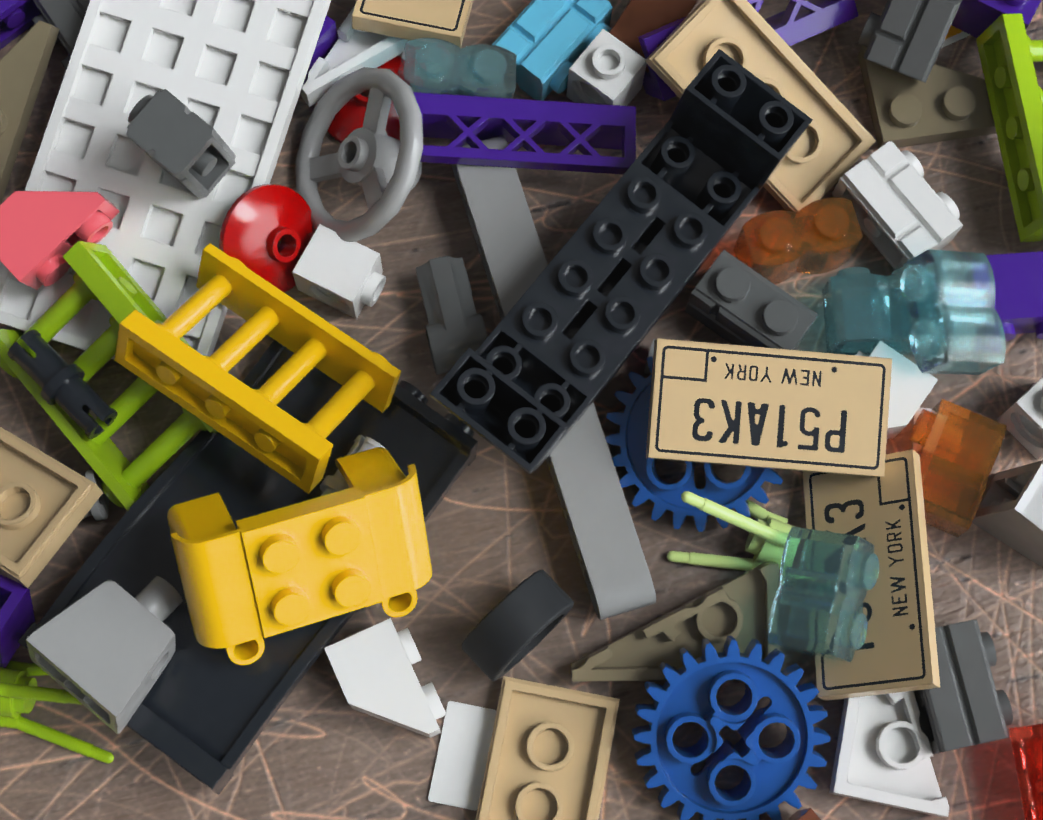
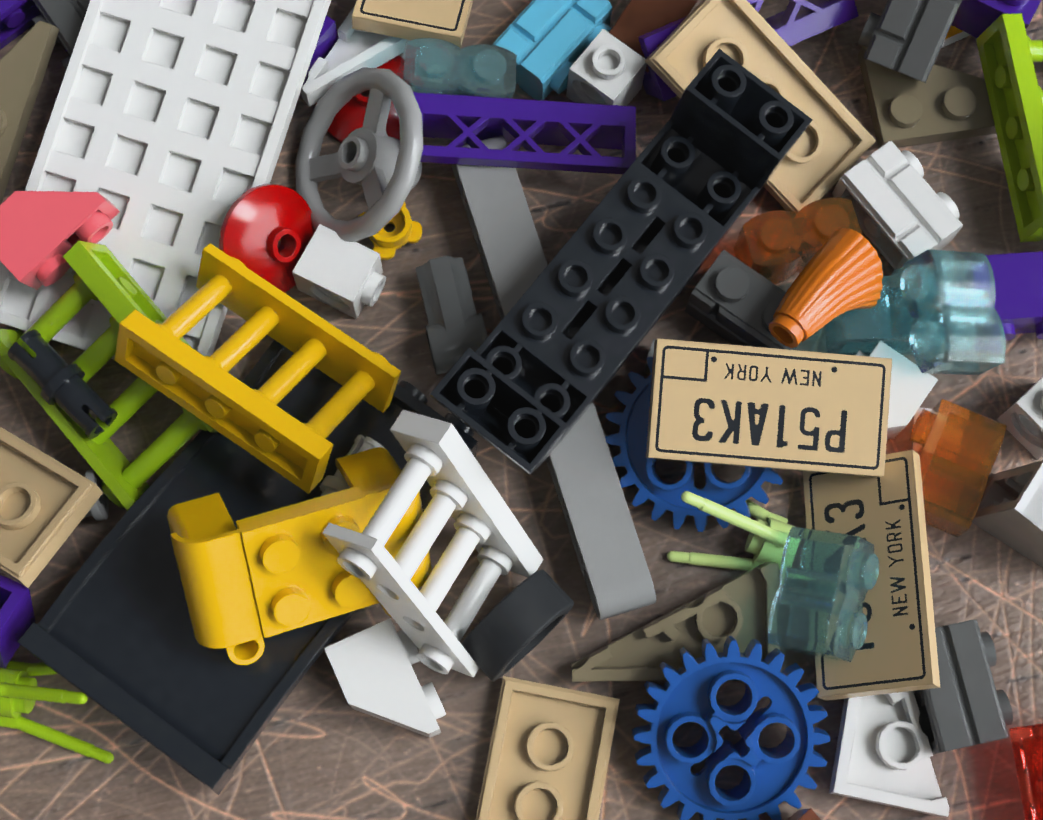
(109, 647): light grey torso -> none
(180, 142): dark grey brick -> none
(405, 232): none -> yellow plate
(462, 755): white sticker -> none
(481, 520): none -> white fence
(837, 279): none -> orange piece

